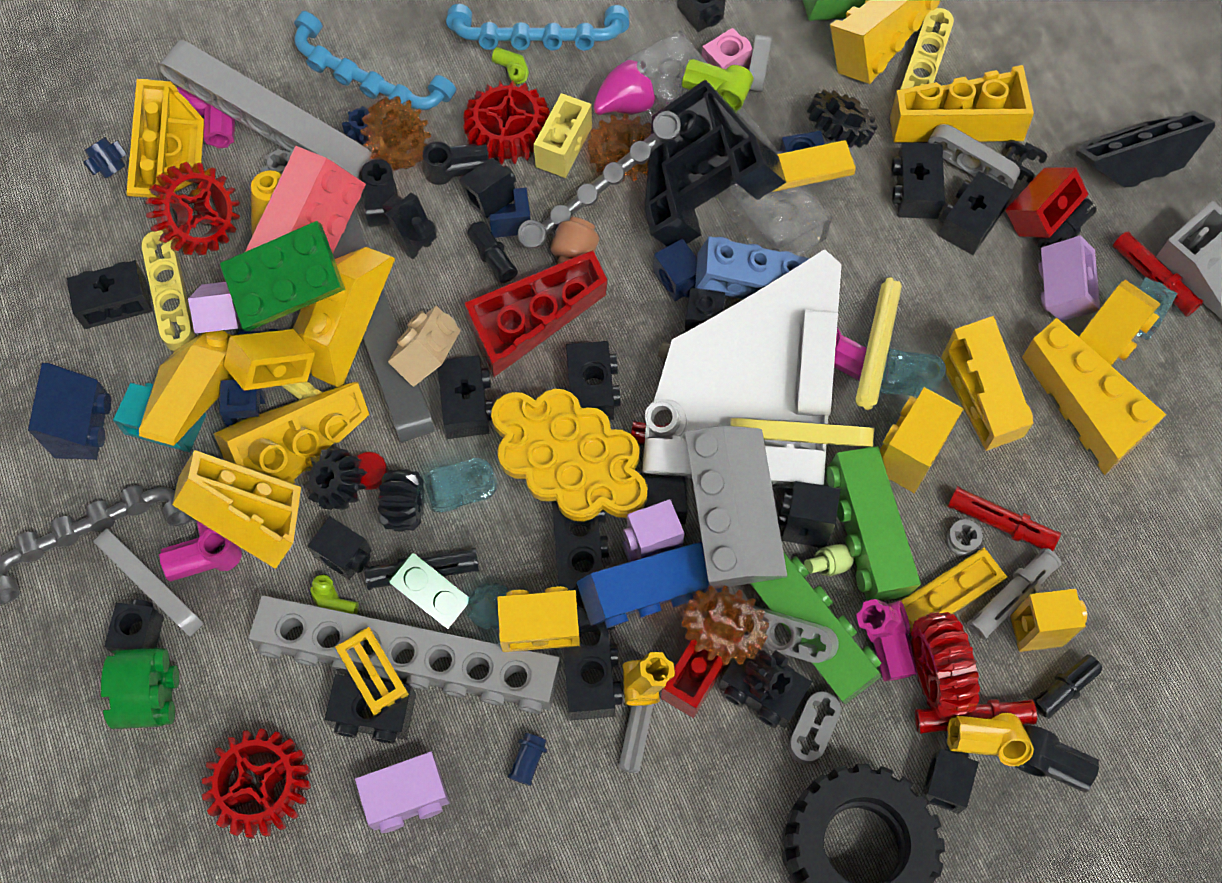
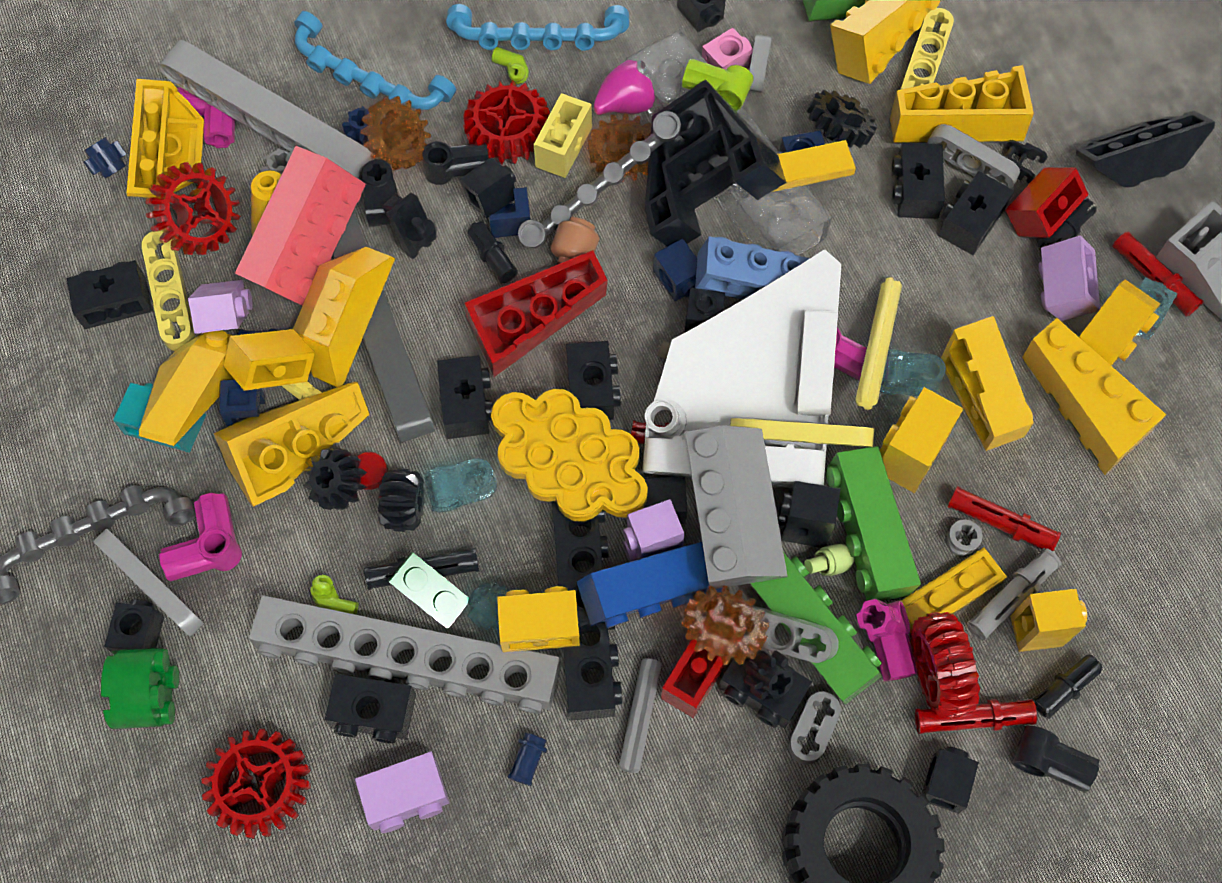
(69, 413): dark blue slope -> none
(240, 505): yellow wedge -> none
(282, 276): green plate -> none
(340, 548): black brick -> none
(387, 698): yellow tile -> none
(424, 345): tan brick -> none
(646, 678): yellow piece -> none
(997, 736): yellow piece -> none

